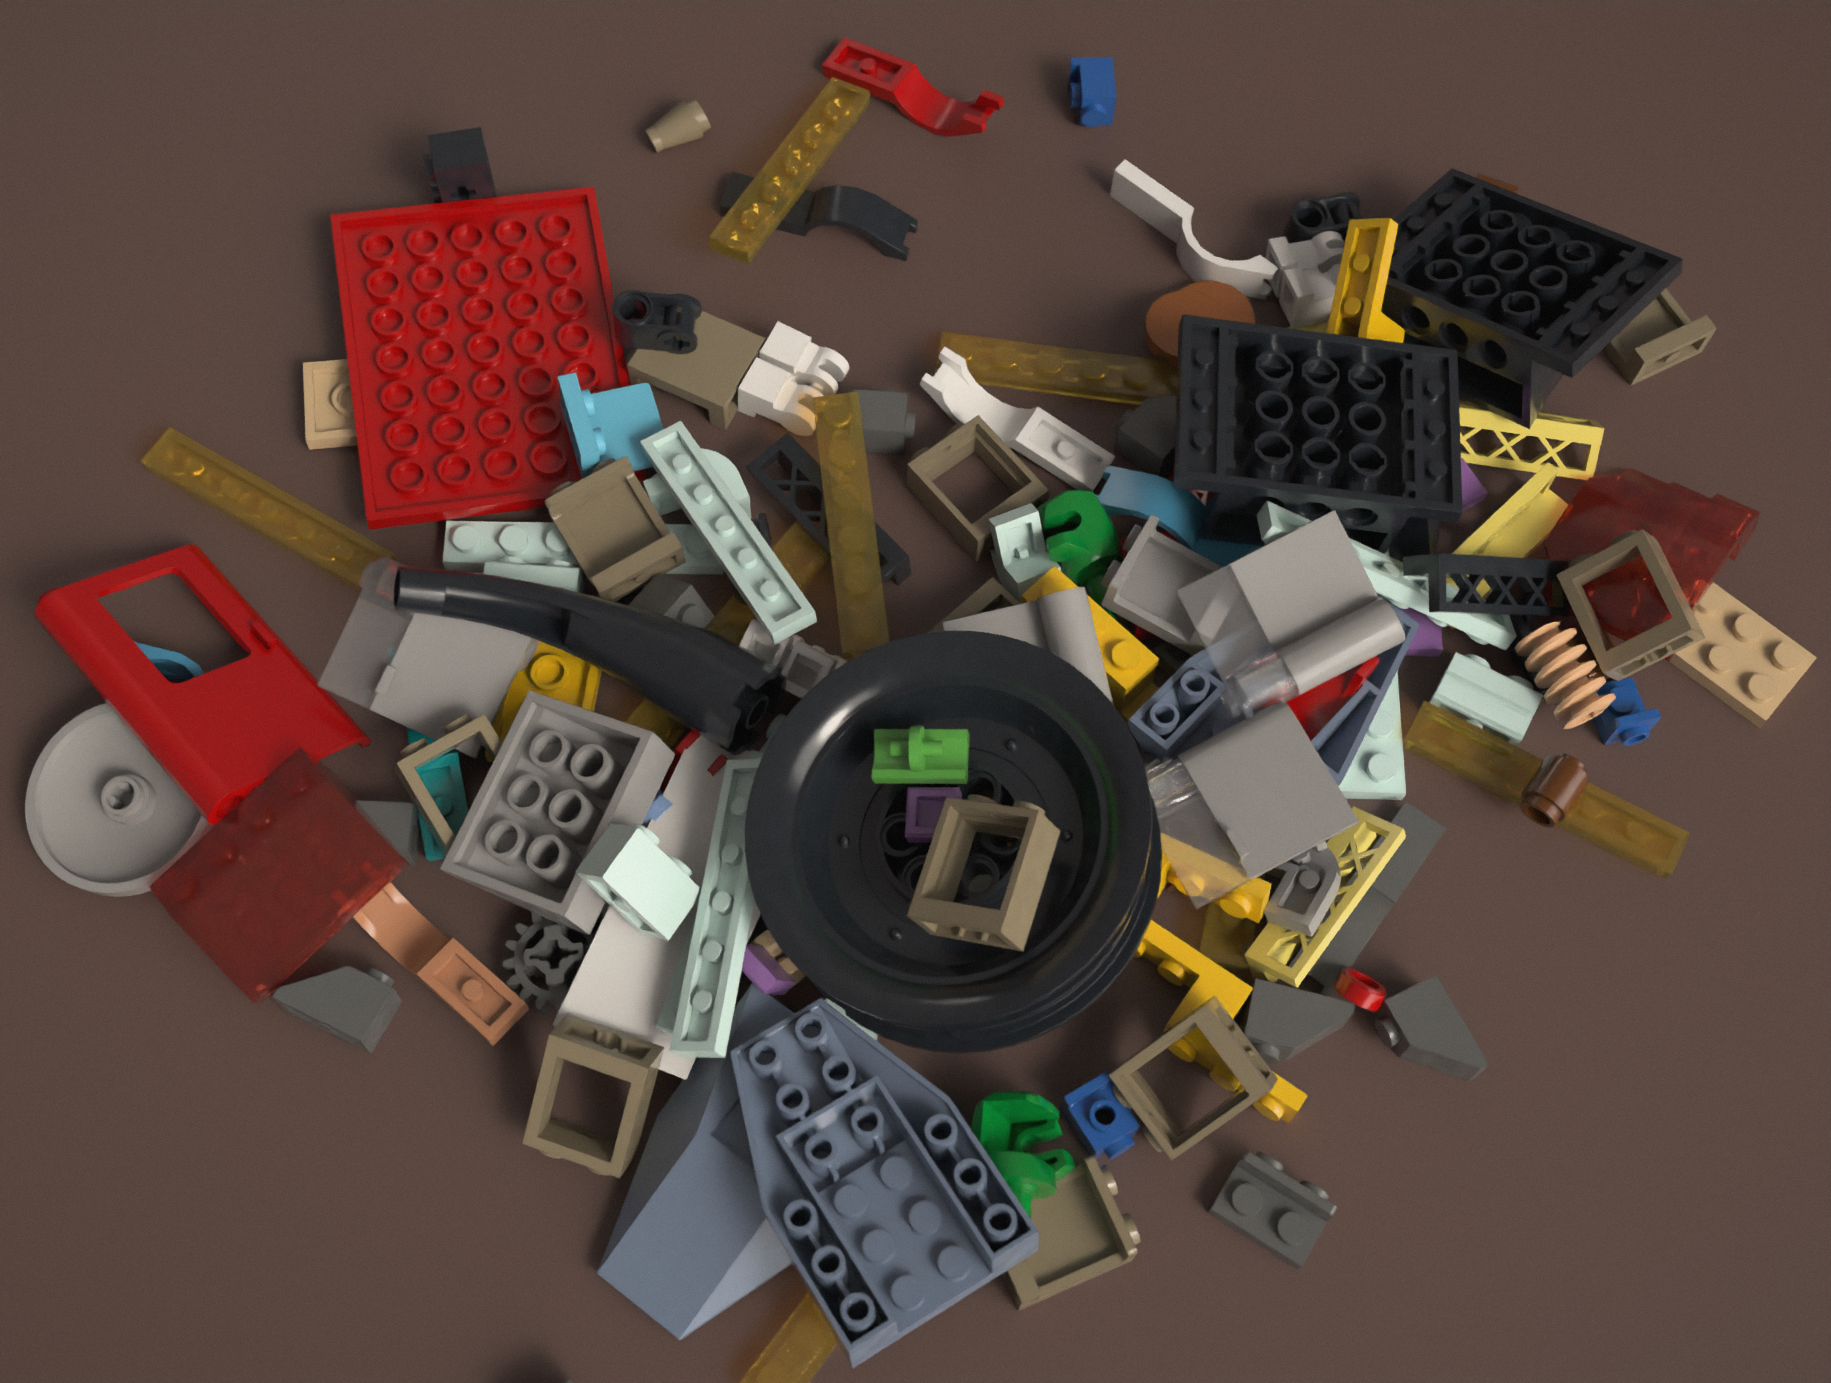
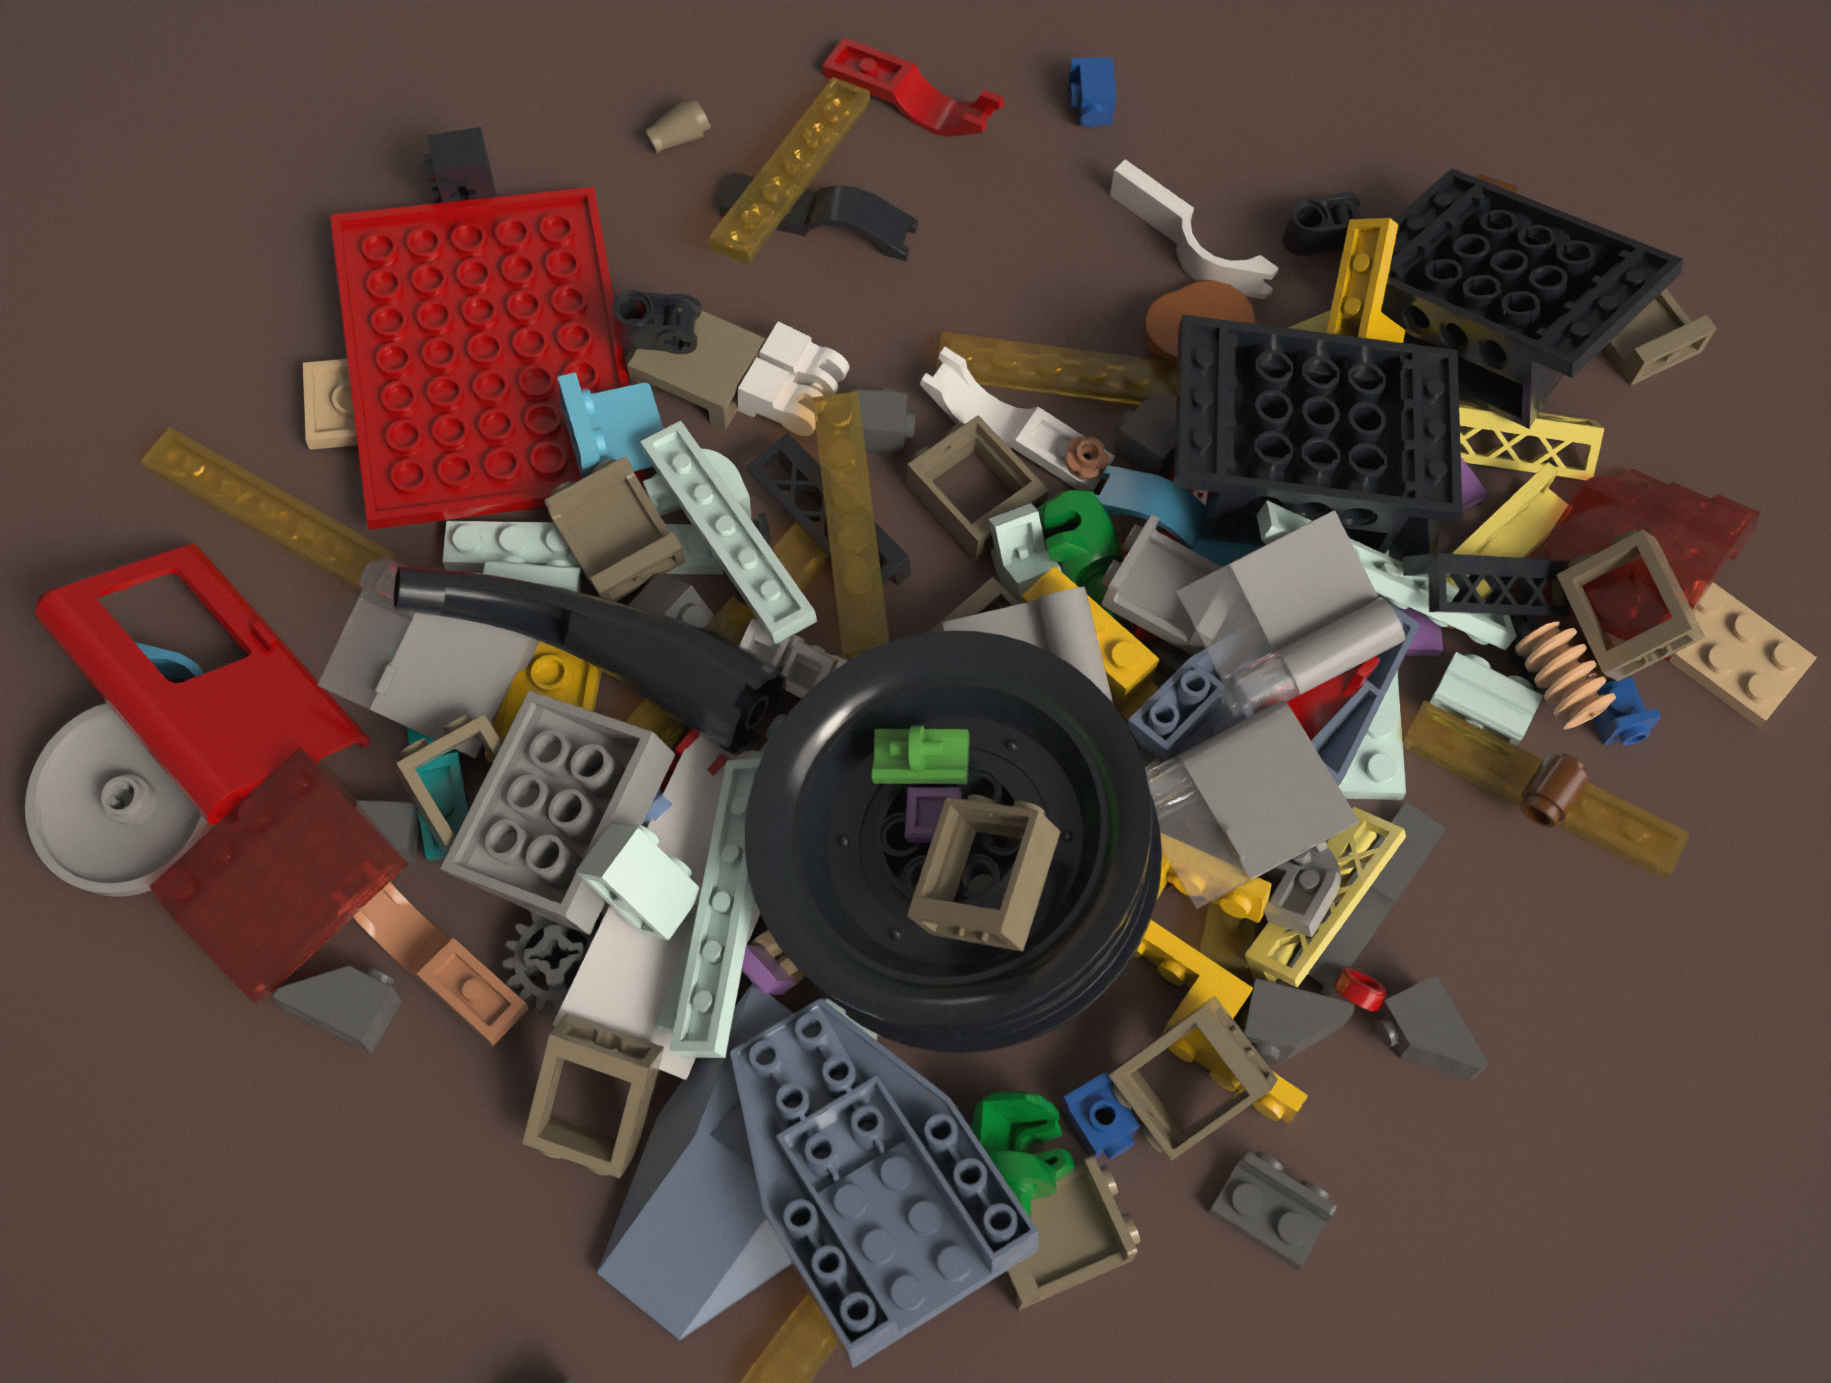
(1081, 467): none -> nougat plate
(1306, 276): white legs -> none

